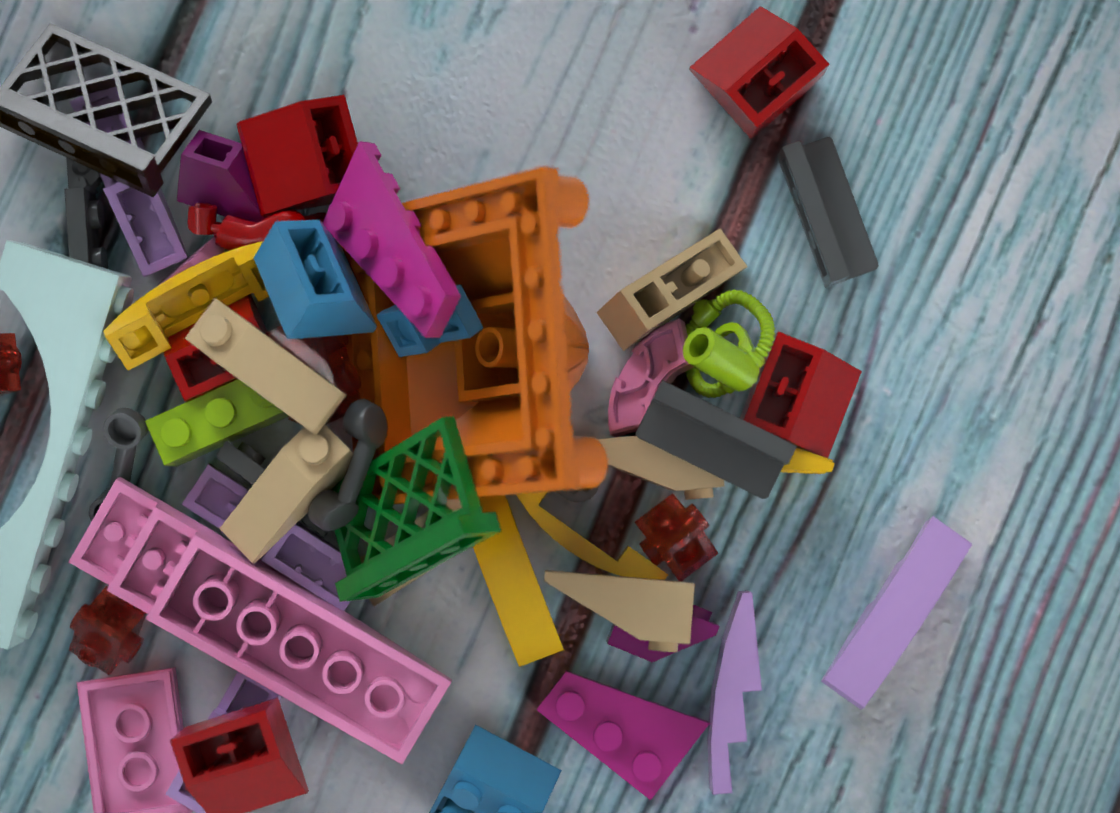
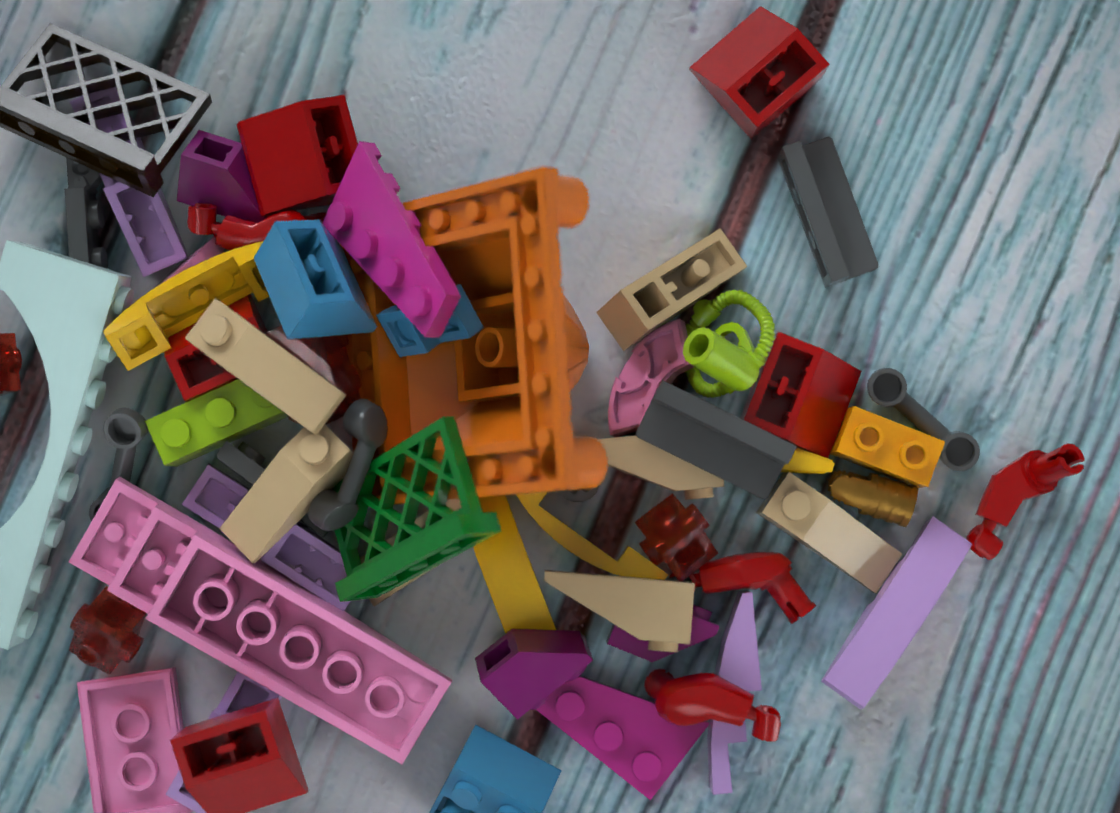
(530, 665): none -> magenta slope
(708, 697): none -> red arm
(756, 571): none -> red arm
(829, 531): none -> tan slope
(874, 495): none -> pearl gold hinge
(887, 447): none -> light orange brick
(889, 388): none -> dark grey bar
(1018, 481): none -> red arm

